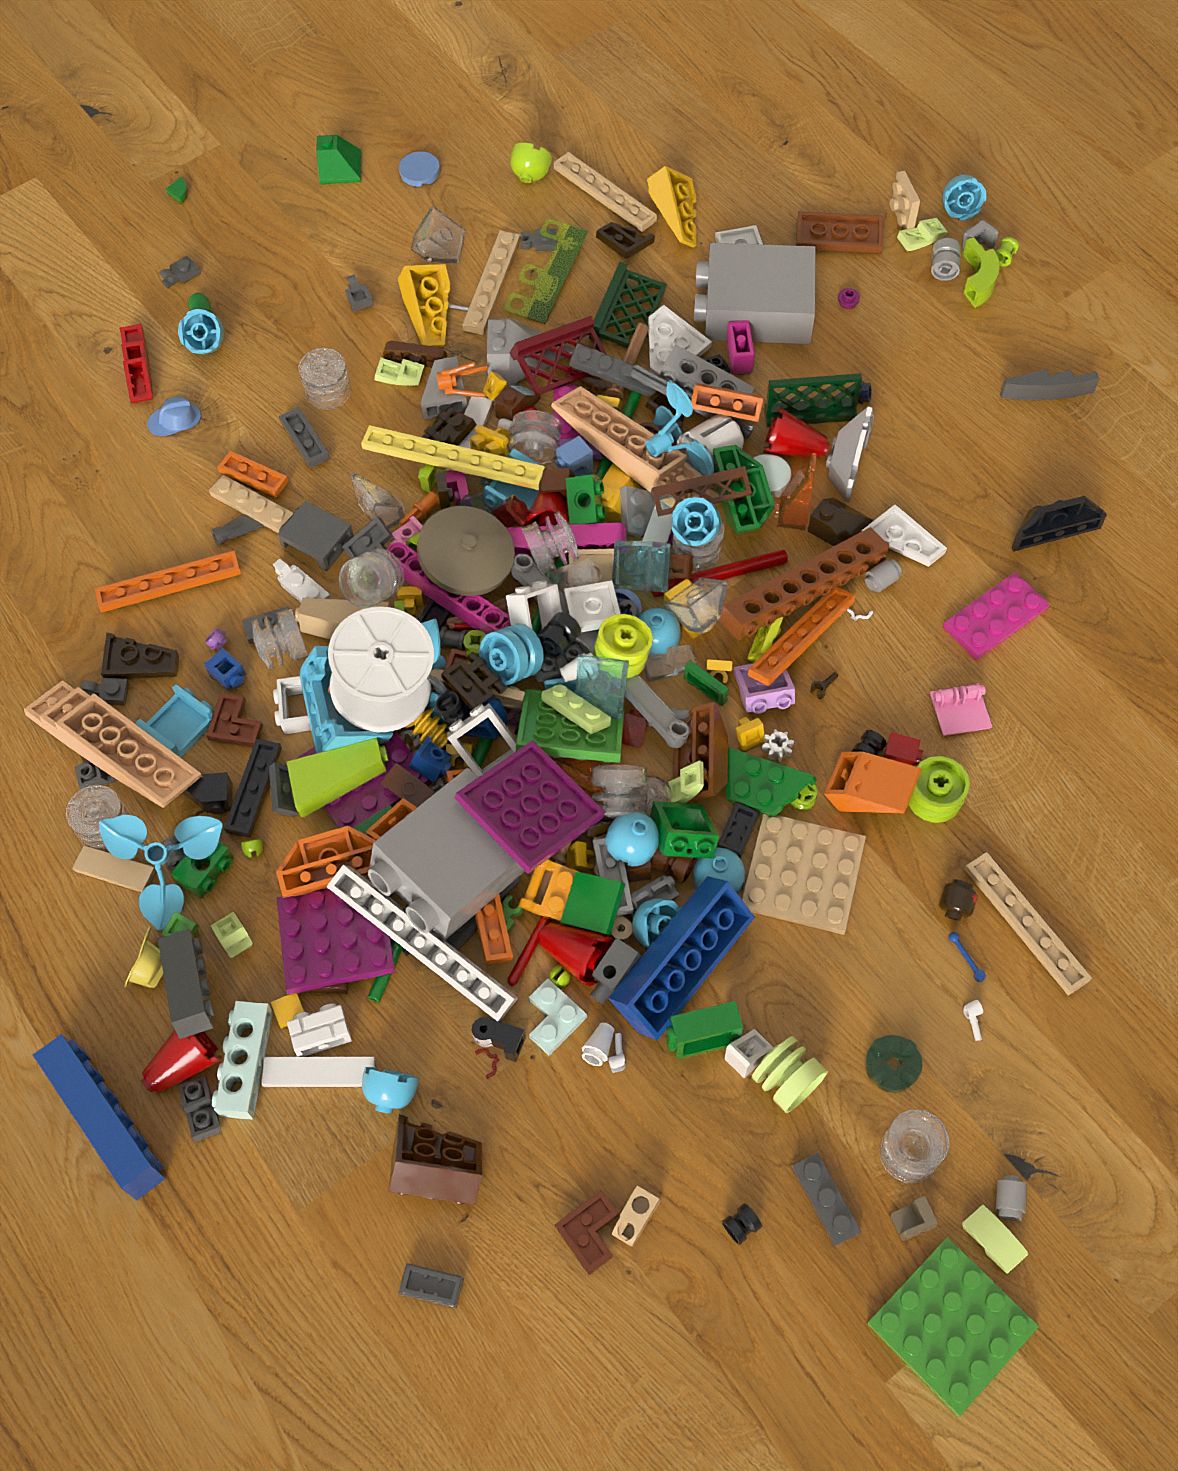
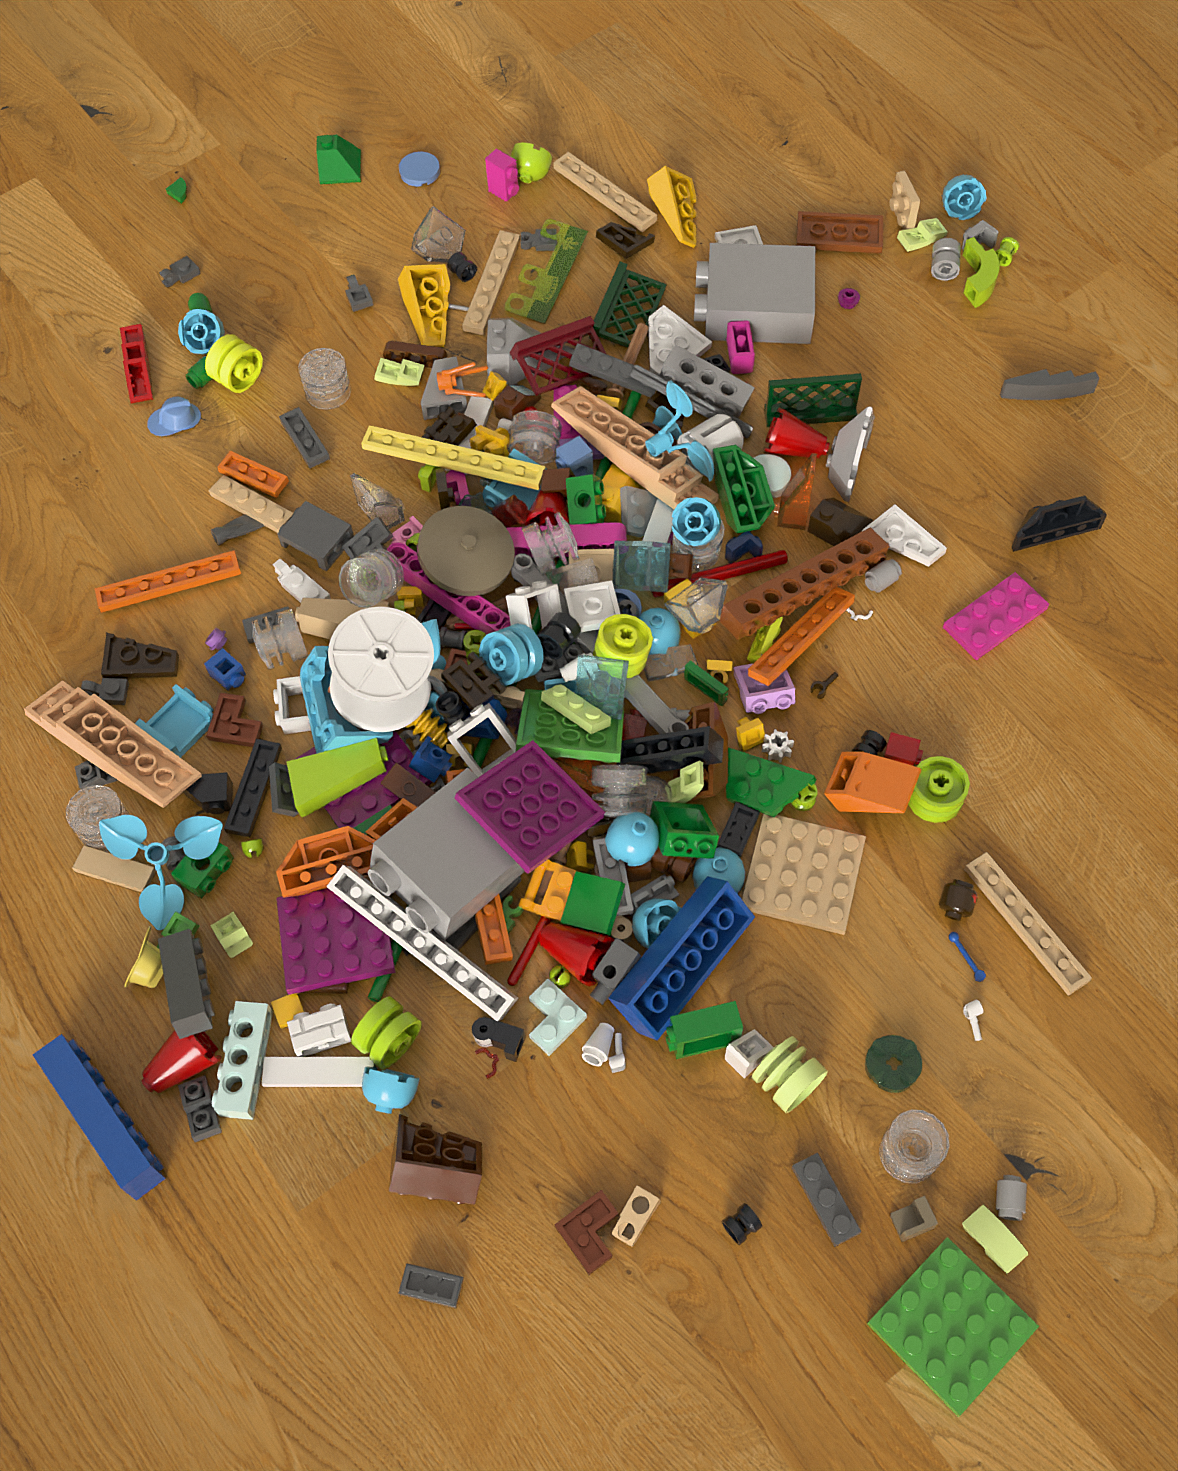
(197, 374): none -> green brick
(233, 363): none -> neon yellow wheel
(386, 1032): none -> lime wheel
(422, 508): orange axle -> none
(462, 267): none -> black wheel
(502, 175): none -> dark pink brick
(673, 750): none -> black brick
(703, 483): reddish brown fence -> none
(726, 402): orange brick -> none
(741, 545): none -> dark blue bracket
(865, 392): dark blue plate -> none
(961, 709): bright pink hinge -> none

